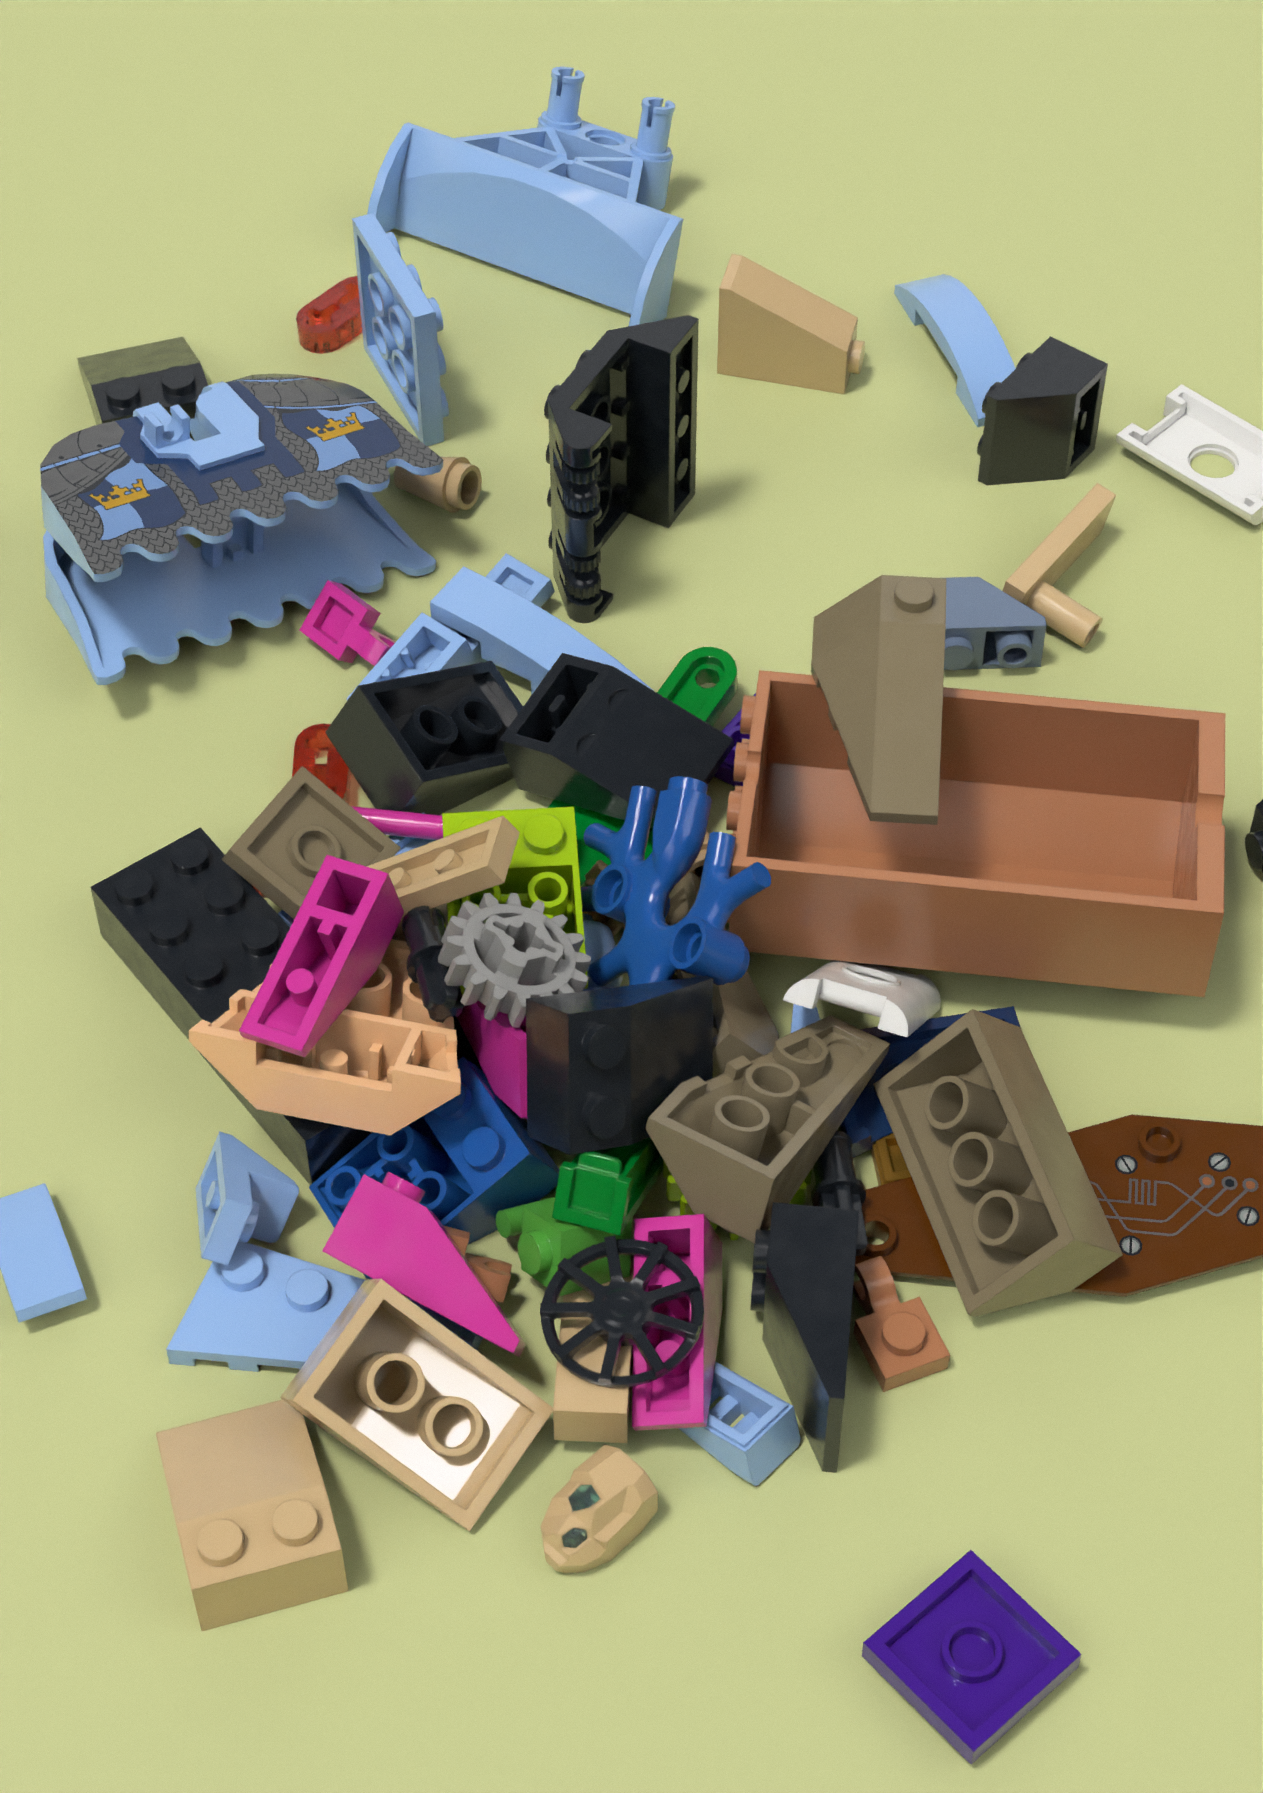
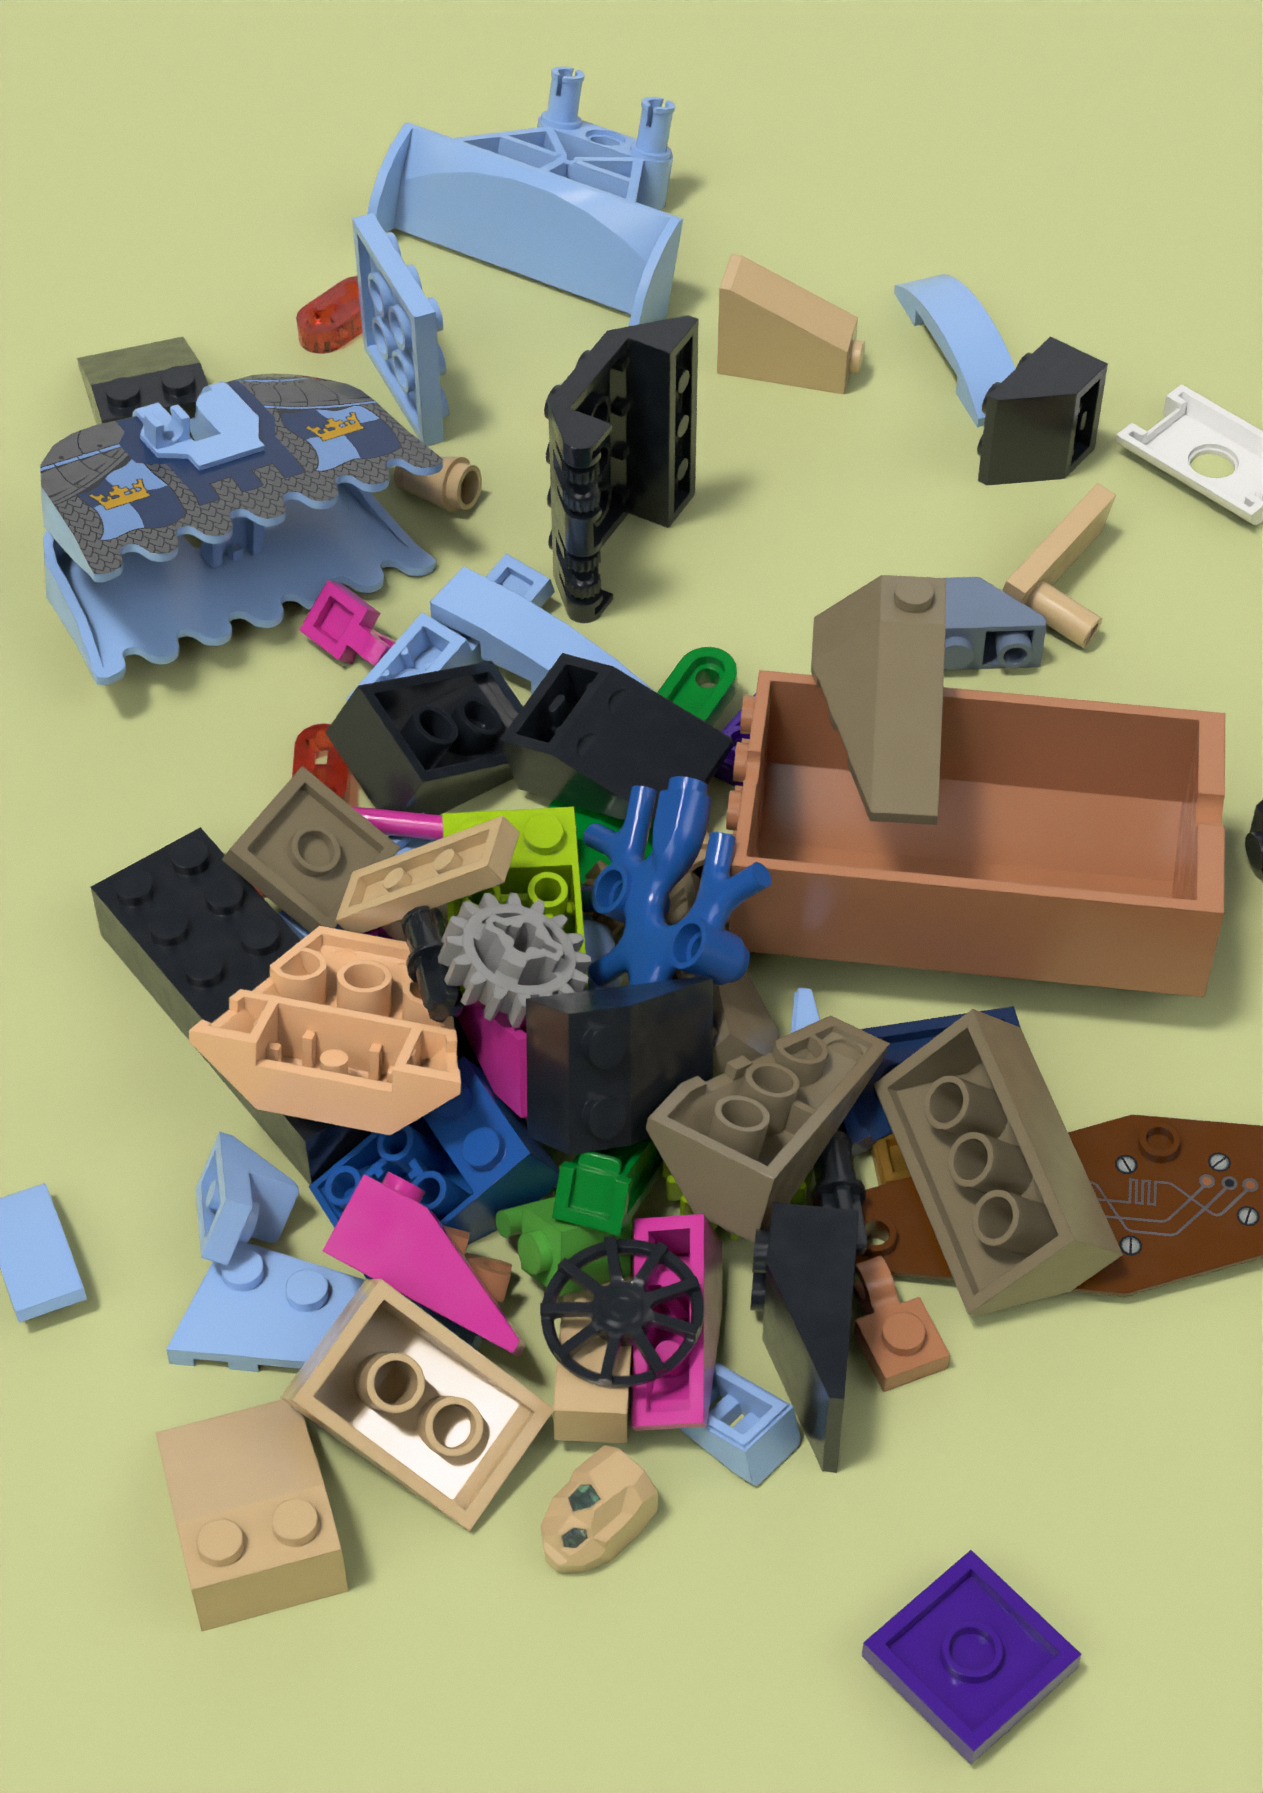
(325, 956): dark pink slope -> none
(895, 996): white piece -> none

